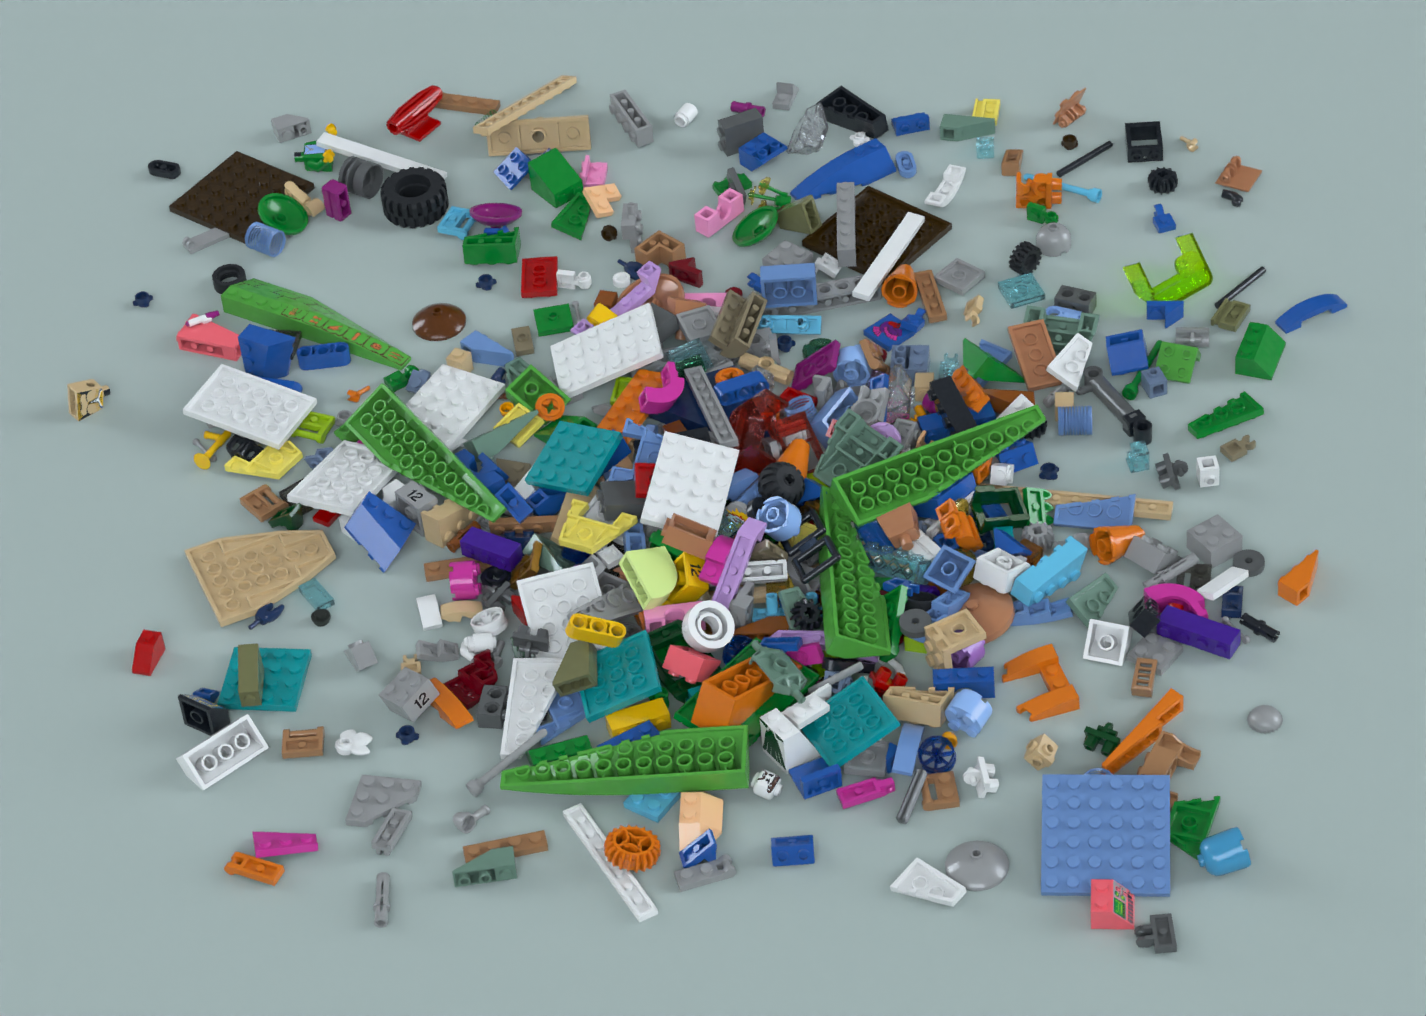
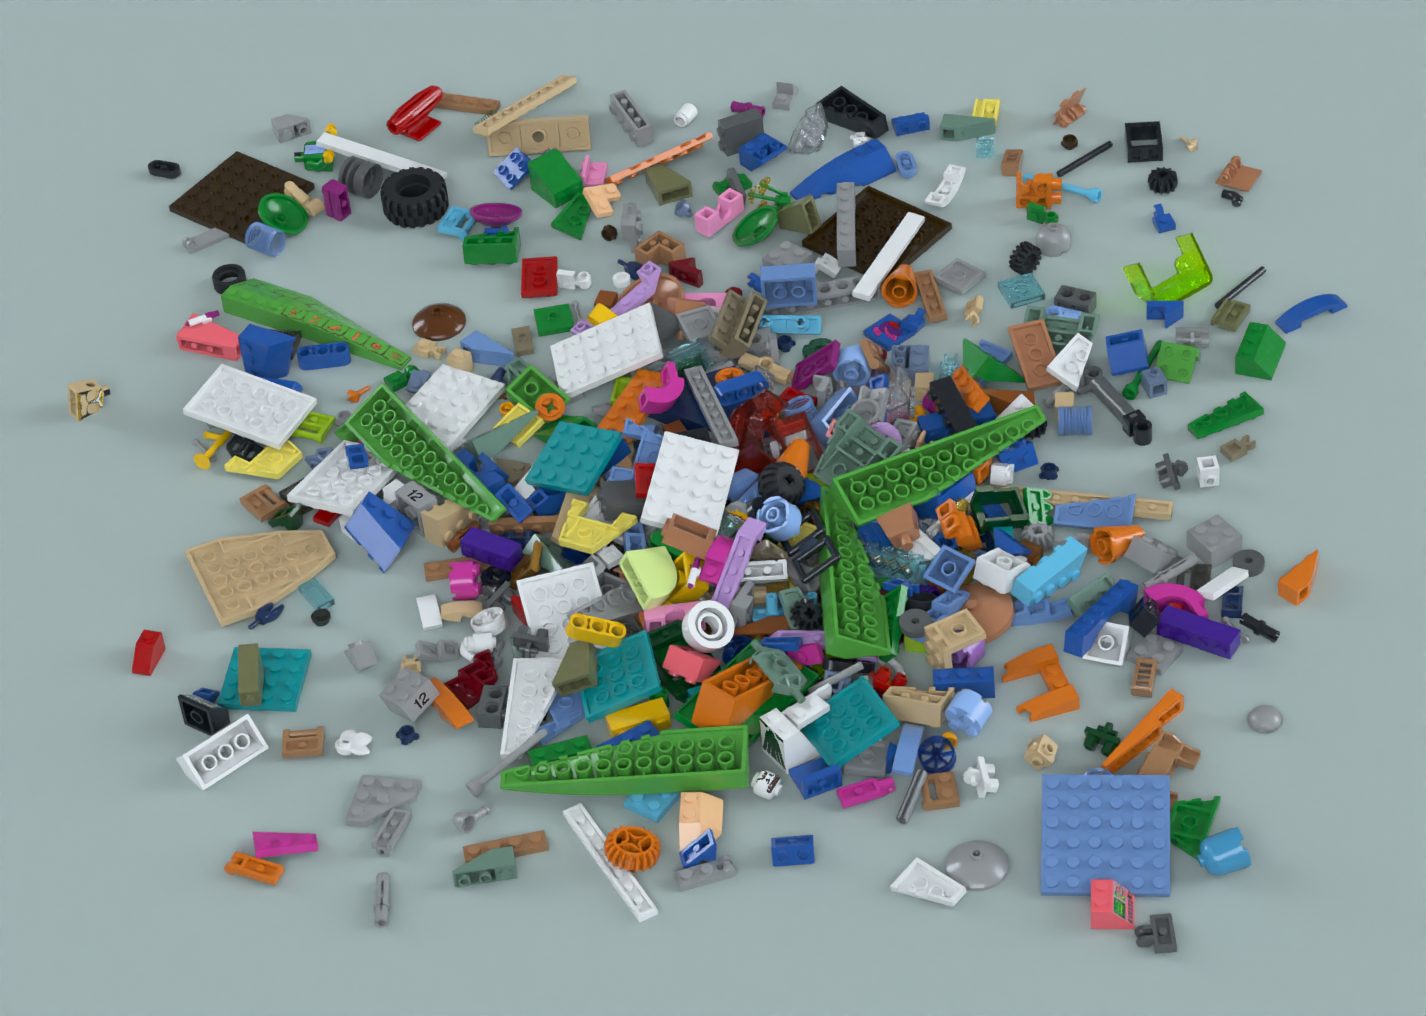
(142, 299): dark blue plate -> none
(356, 456): none -> blue slope
(427, 348): none -> tan plate
(486, 282): dark blue plate -> none
(662, 158): none -> orange wing
(667, 185): none -> olive slope
(683, 208): none -> sand blue tile
(694, 573): none -> piece
(1083, 632): none -> blue arch
(1138, 457): clear light blue brick -> none

